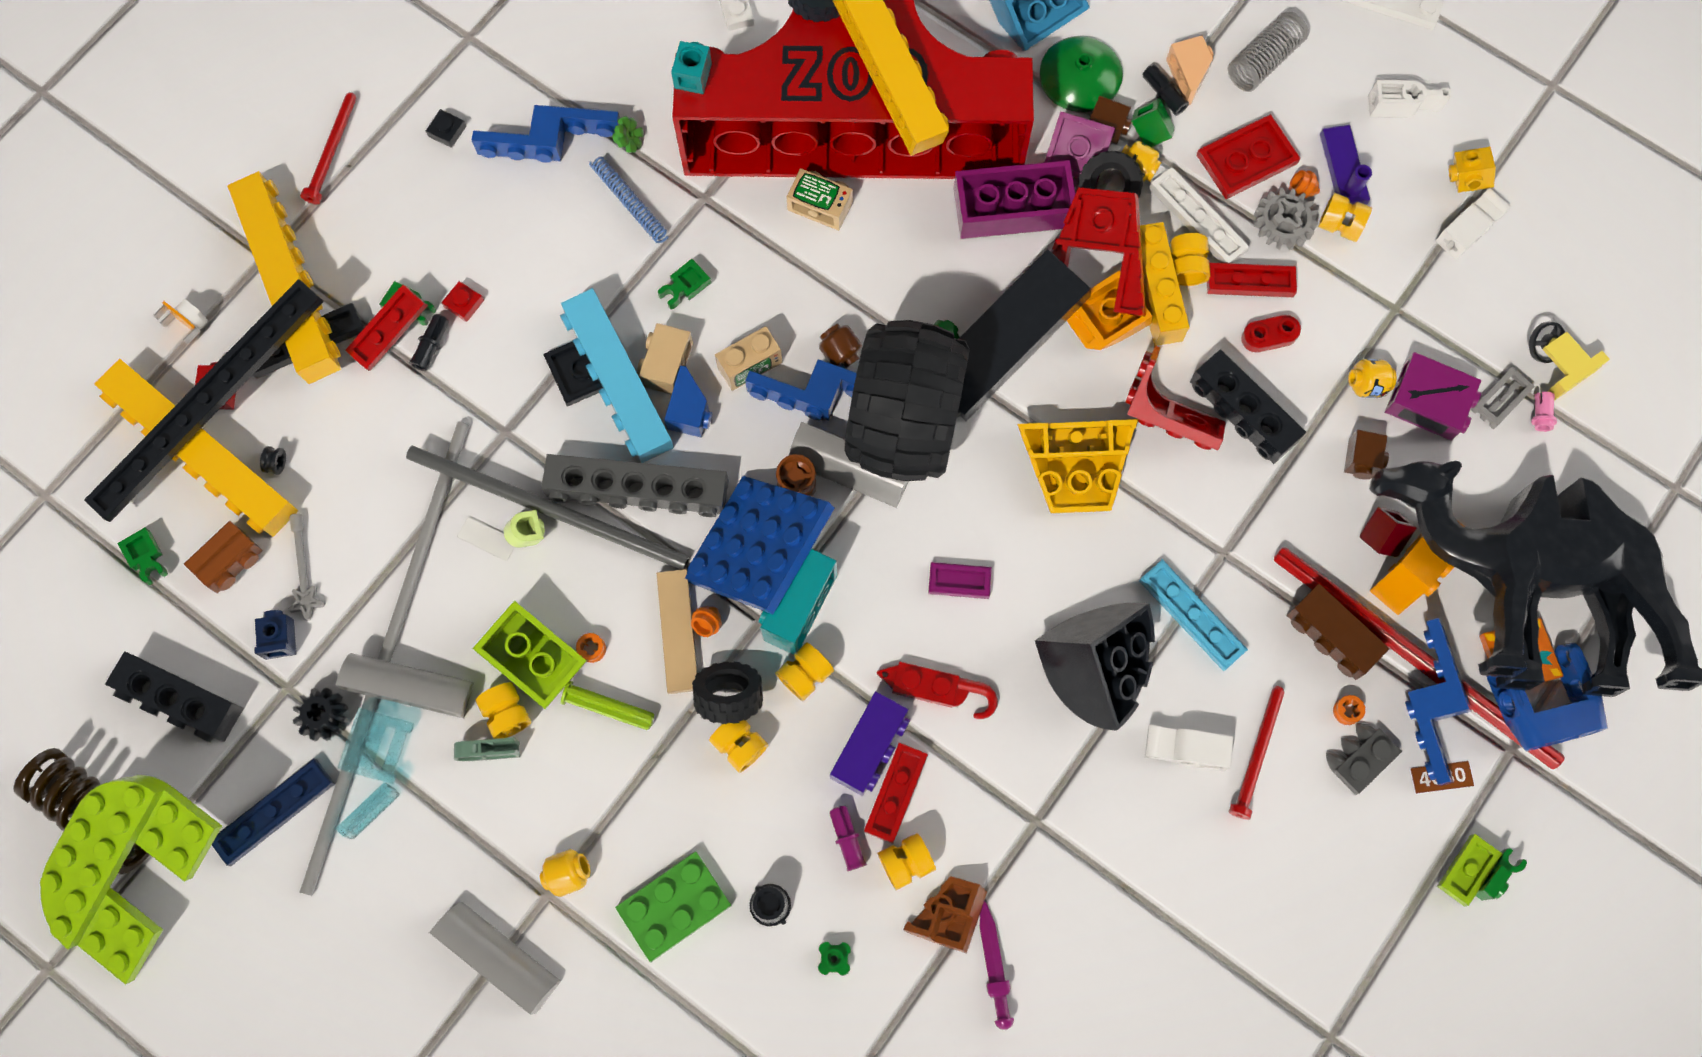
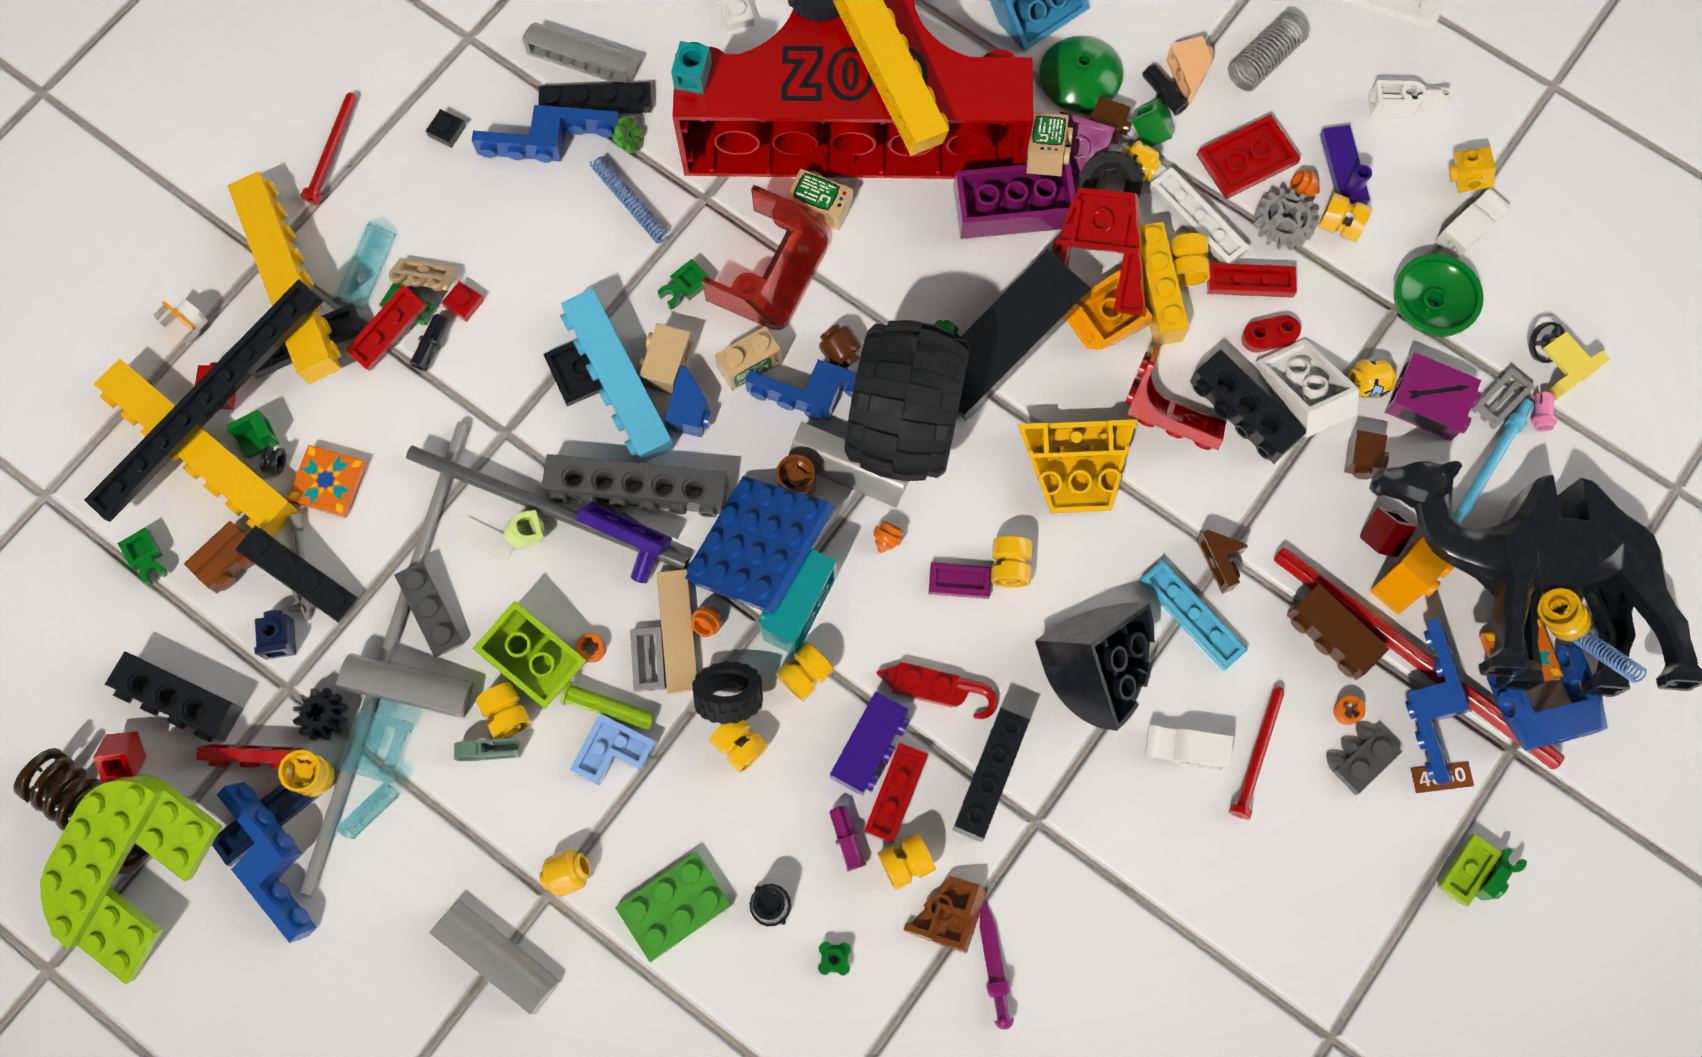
(119, 756): none -> red brick
(248, 755): none -> red plate
(253, 433): none -> green panel
(267, 861): none -> blue bracket
(296, 574): none -> black plate
(306, 773): none -> yellow wheel
(327, 481): none -> tile
(364, 266): none -> clear light blue slope
(423, 274): none -> tan plate
(428, 609): none -> dark grey plate
(580, 54): none -> light grey brick
(607, 97): none -> black plate
(607, 741): none -> light blue plate
(649, 541): none -> dark purple piece
(649, 685): none -> light grey tile
(777, 294): none -> clear red windscreen
(887, 536): none -> orange plate
(991, 775): none -> black brick
(1011, 561): none -> yellow wheel
(1048, 143): none -> tan brick
(1217, 552): none -> reddish brown slope
(1309, 387): none -> white slope
(1448, 285): none -> green dish
(1513, 426): none -> medium azure bar
(1564, 614): none -> yellow wheel
(1631, 677): none -> medium blue piece

